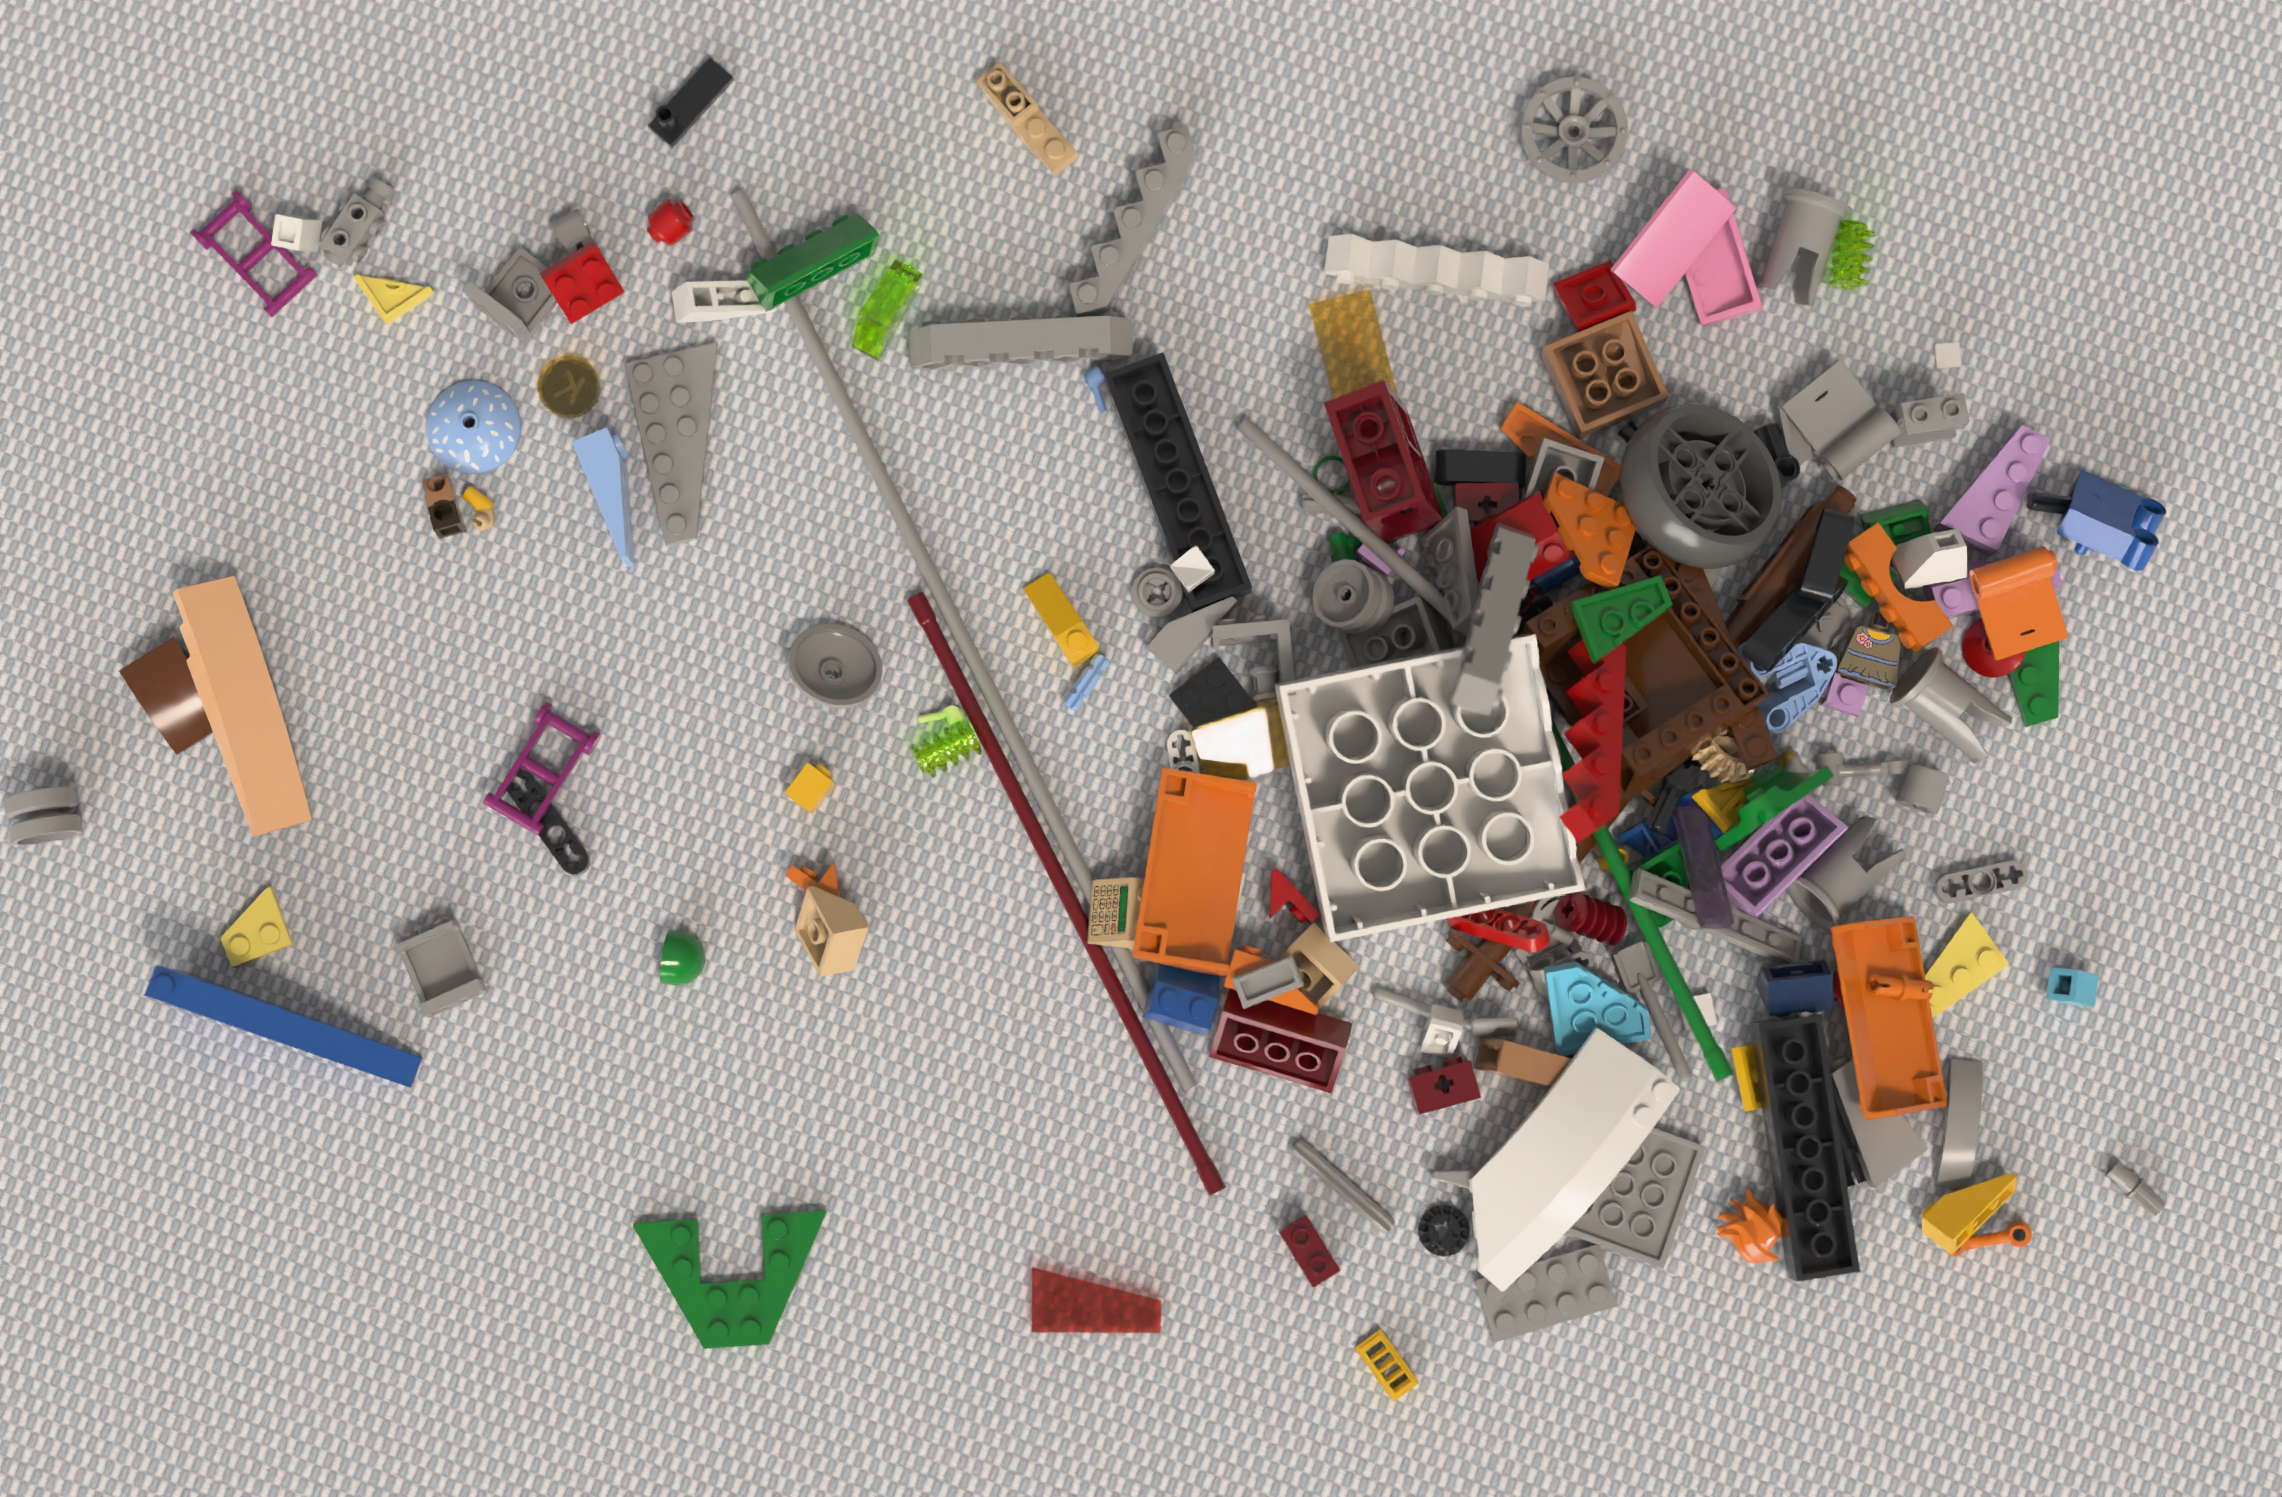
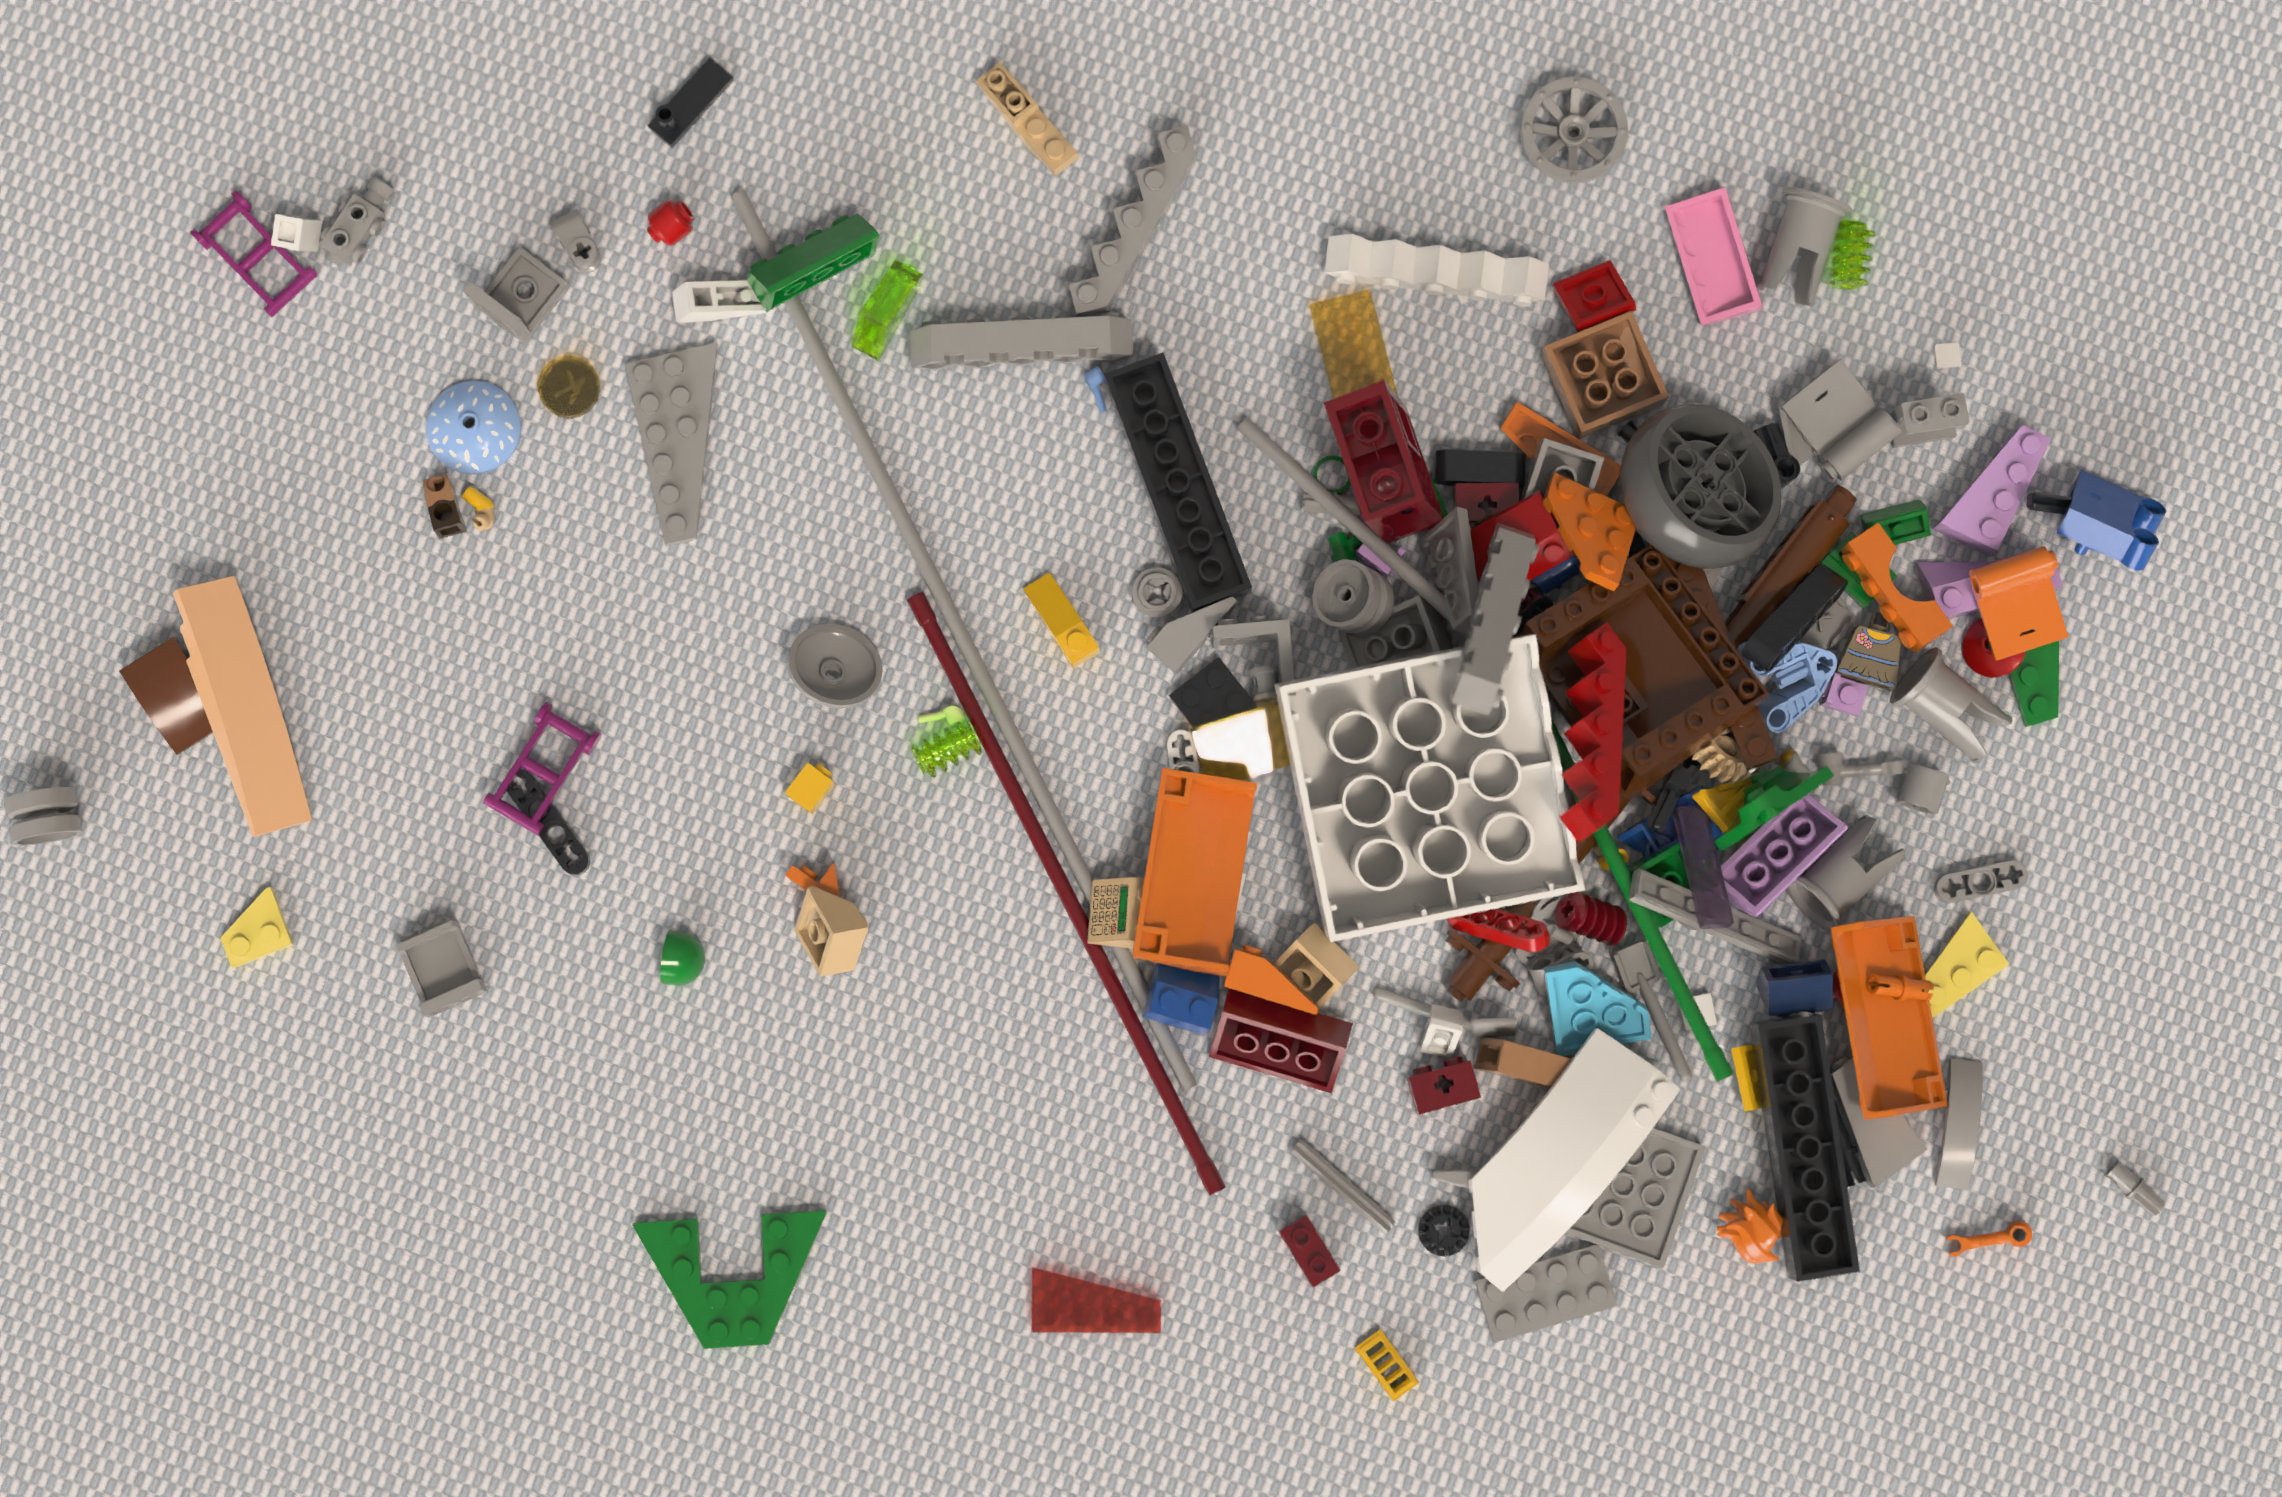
(281, 1024): blue slope -> none
(392, 297): light yellow tile -> none
(582, 282): red plate -> none
(607, 474): light blue slope -> none
(1086, 682): light blue axle -> none
(1192, 568): white slope -> none
(1268, 981): light grey tile -> none
(1283, 892): red slope -> none
(1618, 614): green wing -> none
(1673, 238): bright pink slope -> none
(1826, 555): black beam -> none
(1931, 559): white slope -> none
(1963, 1212): yellow slope -> none
(2072, 987): medium azure brick -> none

